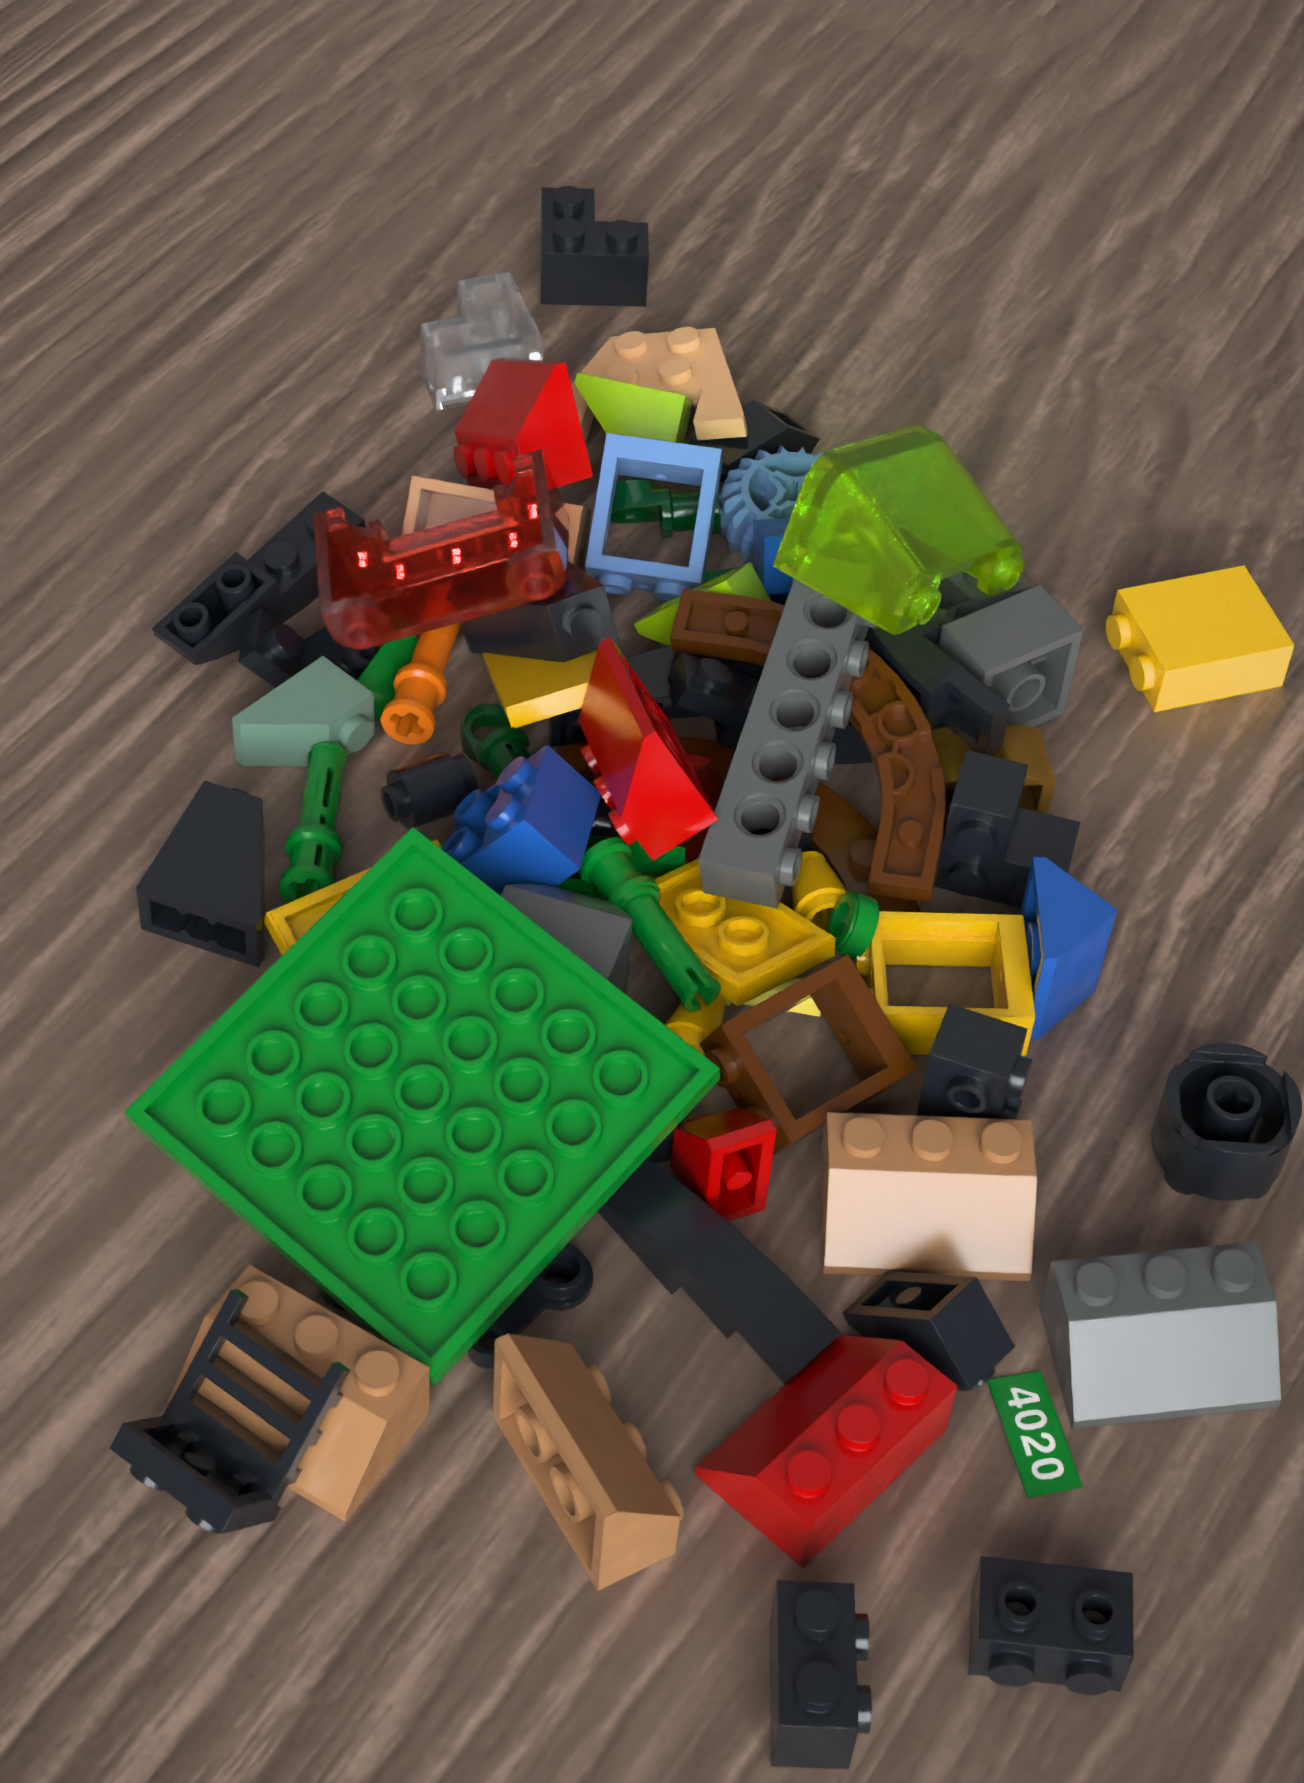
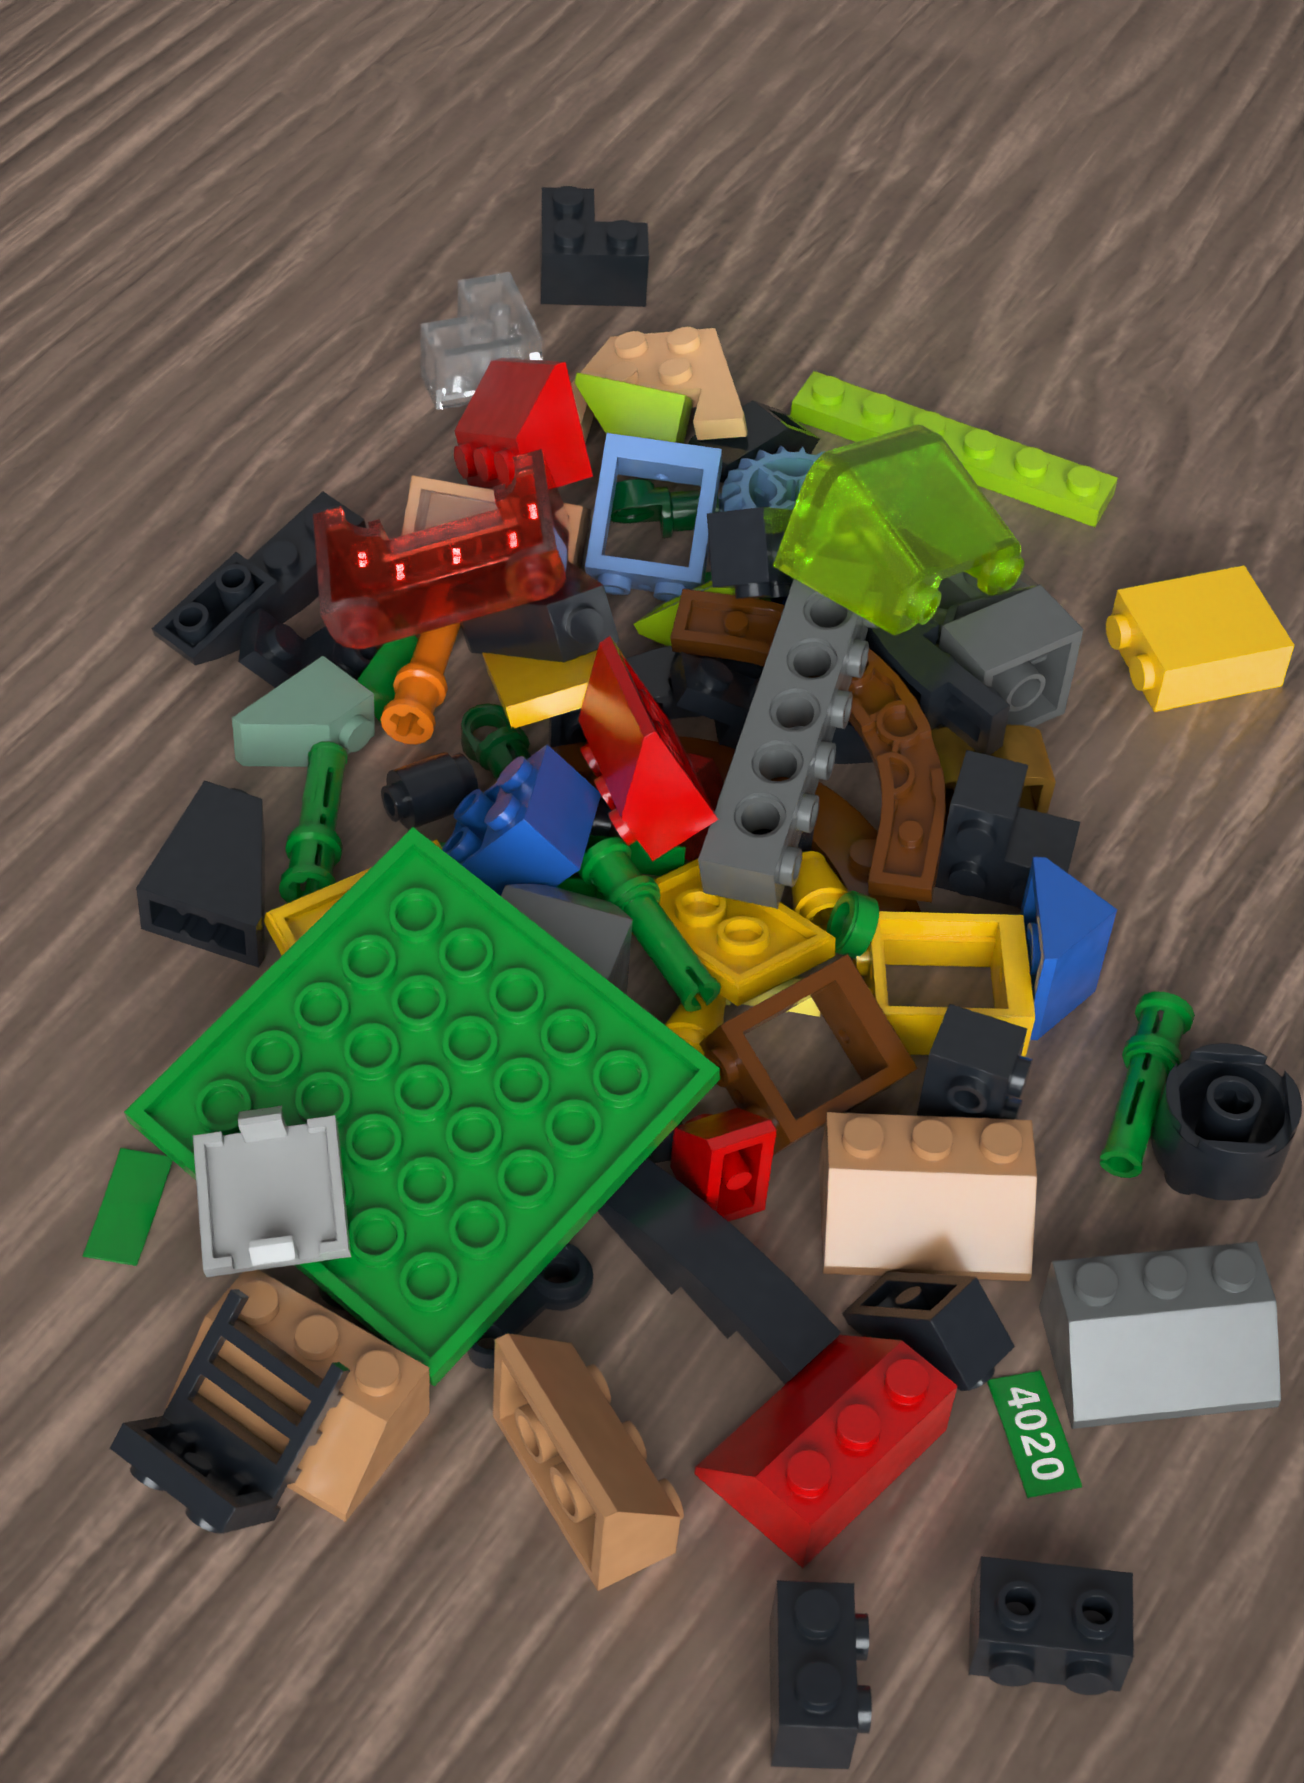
(128, 1207): none -> green sticker
(270, 1194): none -> light grey piece
(744, 551): none -> black brick
(990, 459): none -> lime plate
(1149, 1060): none -> green pin

